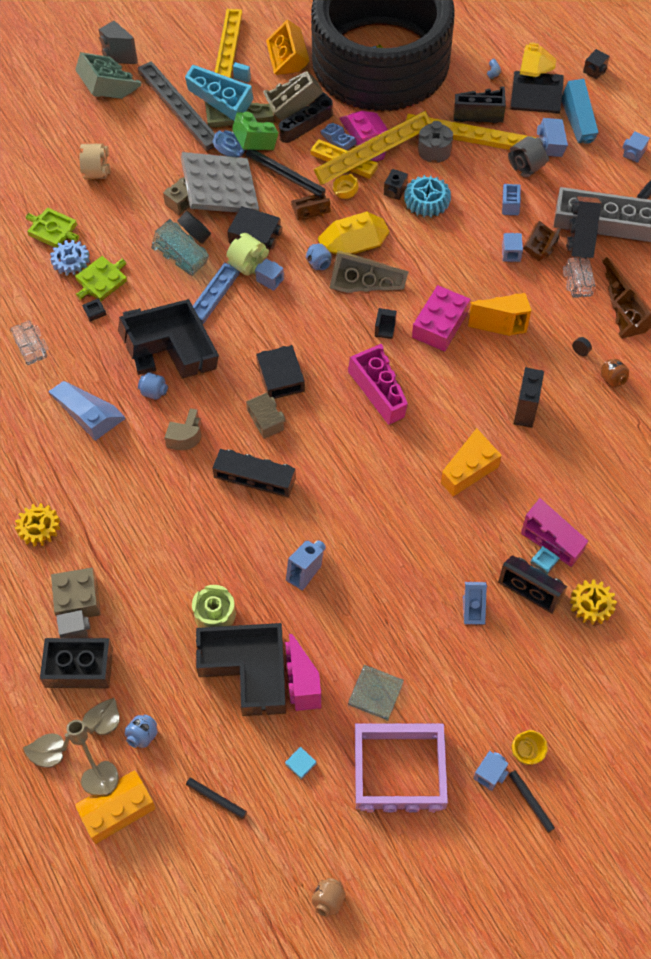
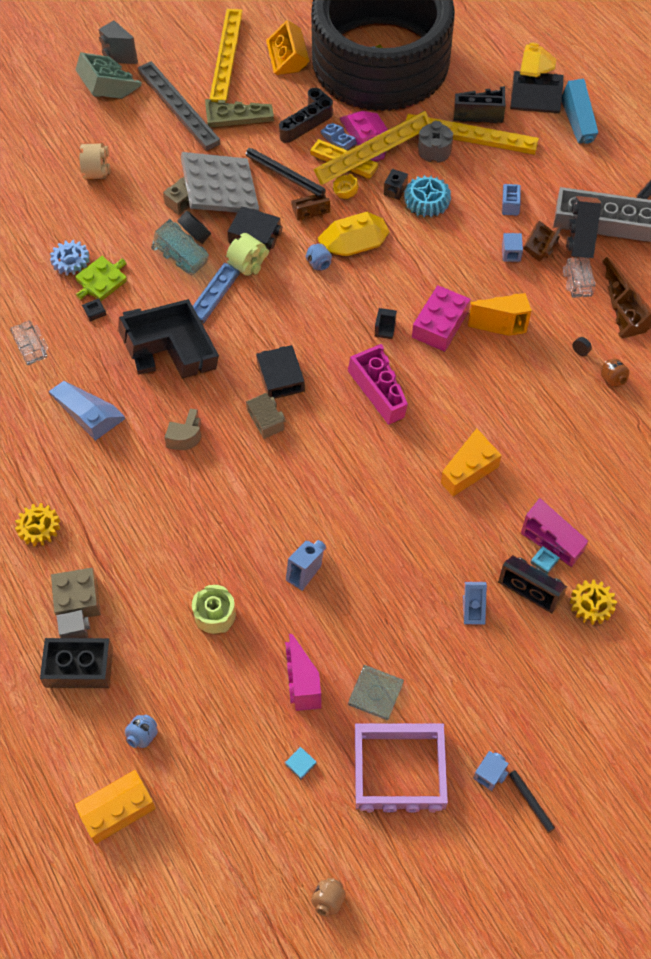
(48, 748): dark tan plant -> none
(52, 227): lime plate -> none
(152, 386): medium blue head -> none
(215, 797): black bar -> none
(219, 91): medium azure wedge -> none
(228, 144): medium blue tile -> none
(241, 72): medium azure tile -> none
(252, 653): black piece -> none
(254, 134): bright green brick -> none
(254, 472): black brick -> none
(269, 274): medium blue brick -> none
(294, 95): dark tan wedge -> none
(358, 273): dark tan wedge -> none
(495, 69): medium blue arm -> none
(528, 156): dark grey brick -> none
(528, 397): black brick -> none
(529, 747): yellow hair -> none
(553, 136): medium blue brick -> none
(596, 64): black brick -> none
(635, 146): medium blue brick -> none

